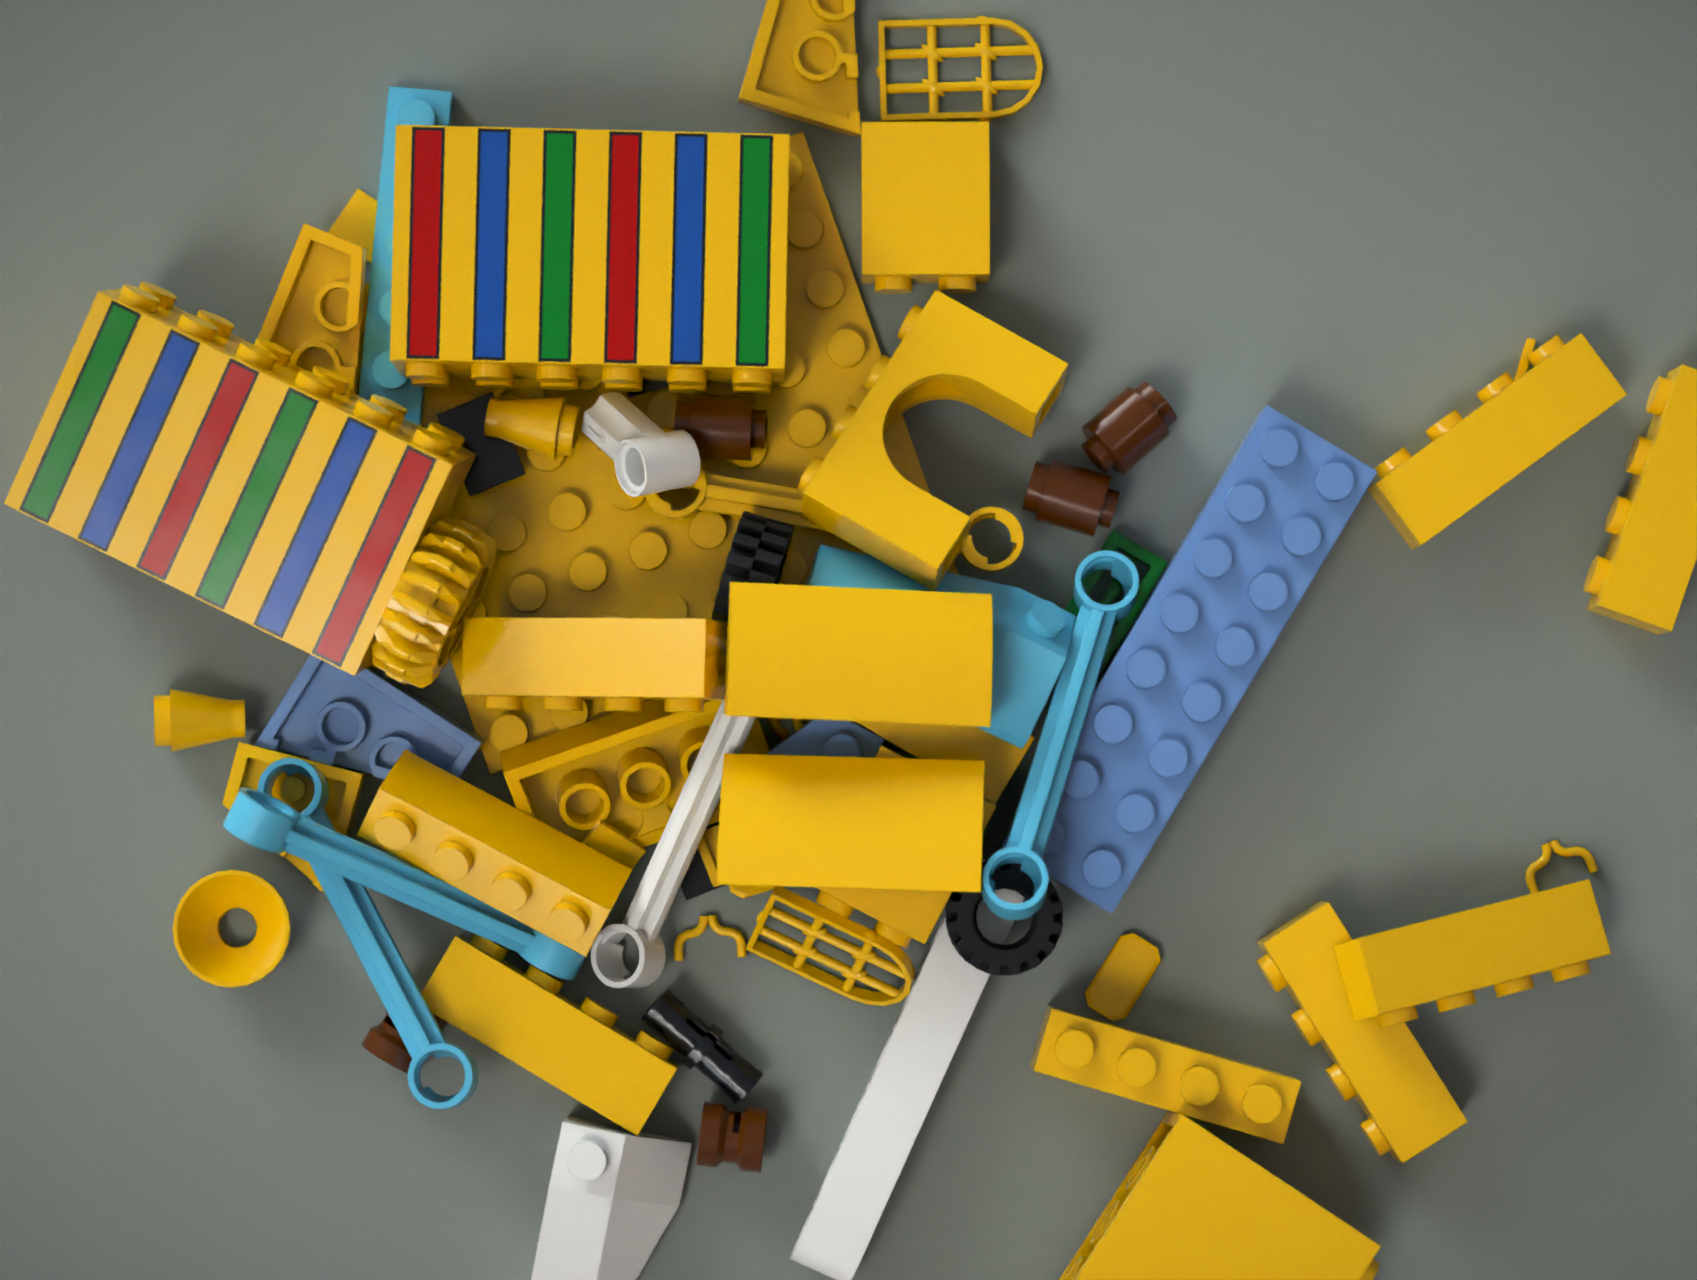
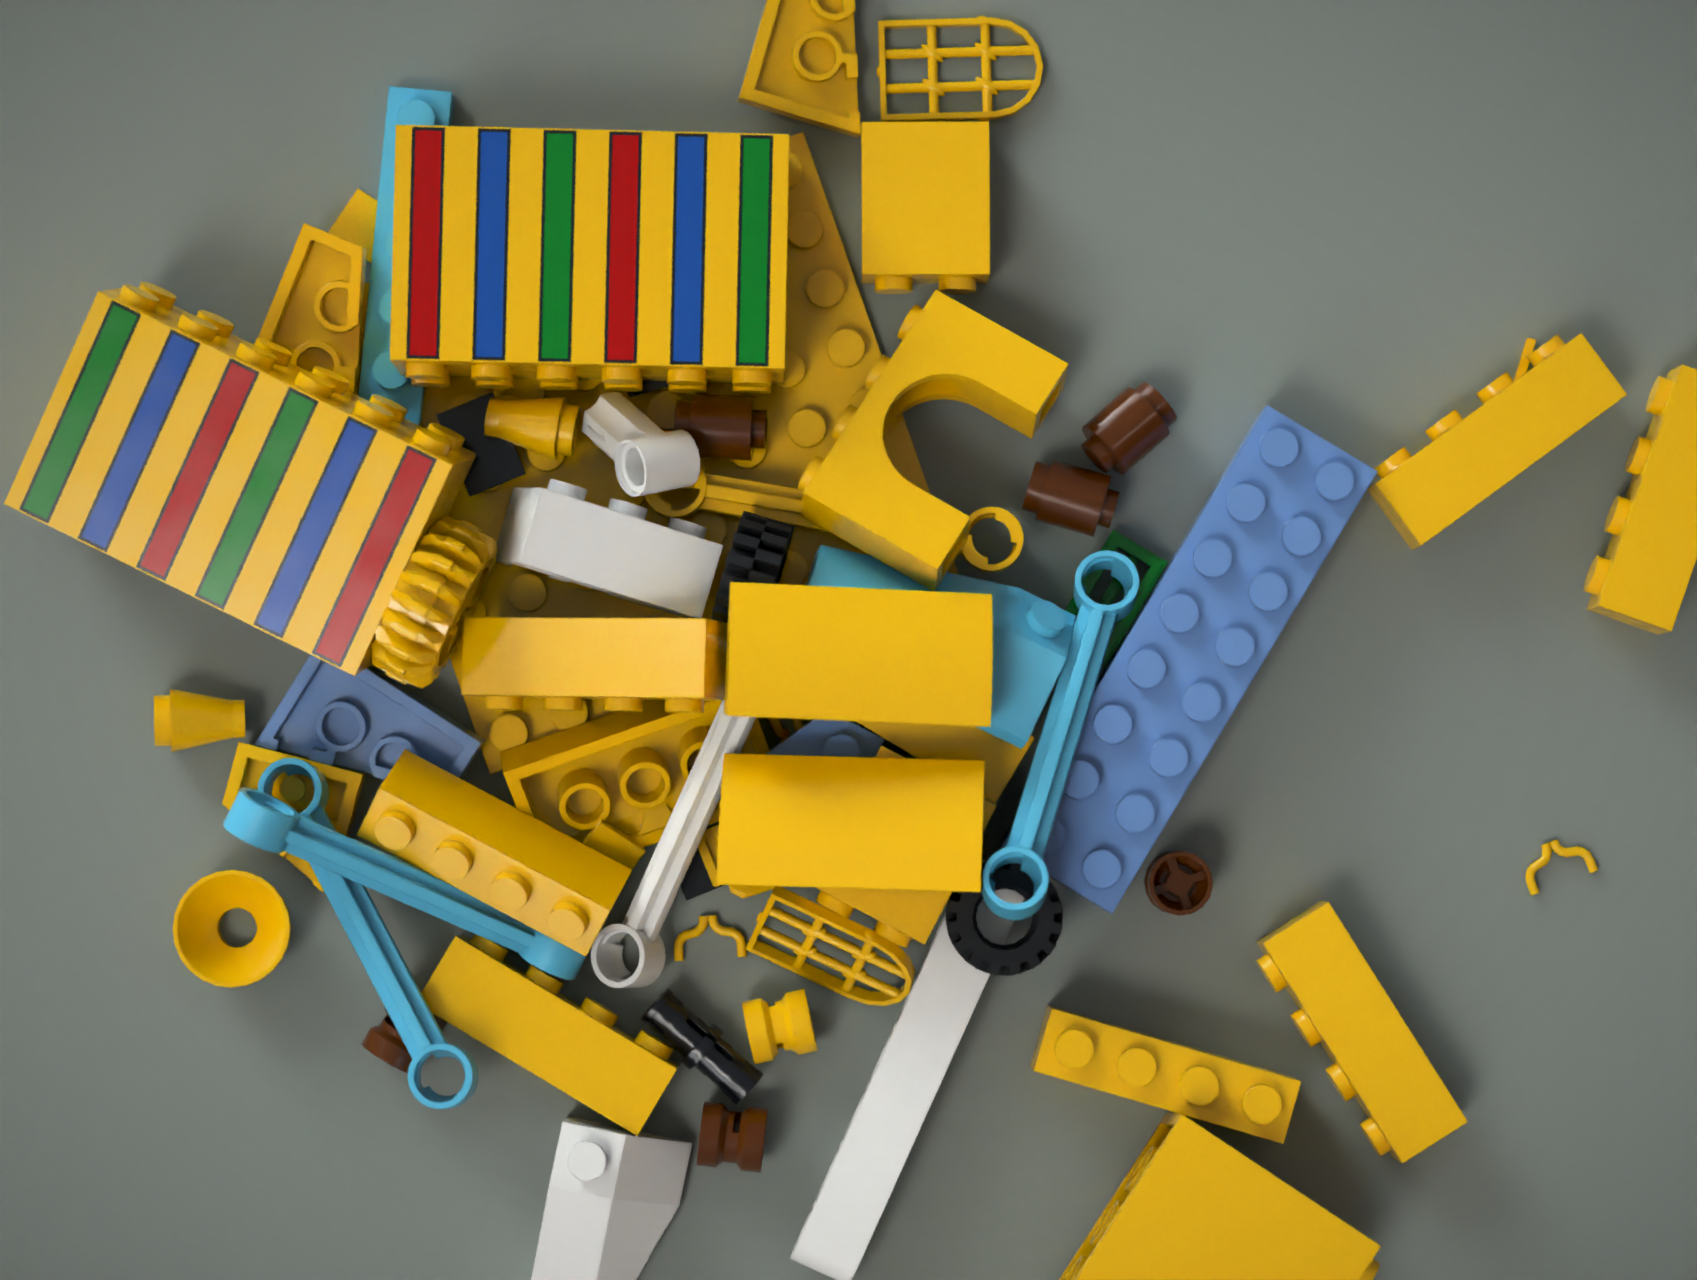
(609, 548): none -> white wedge
(779, 1026): none -> yellow wheel
(1122, 976): yellow piece -> none
(1187, 879): none -> reddish brown wheel
(1472, 951): yellow brick -> none

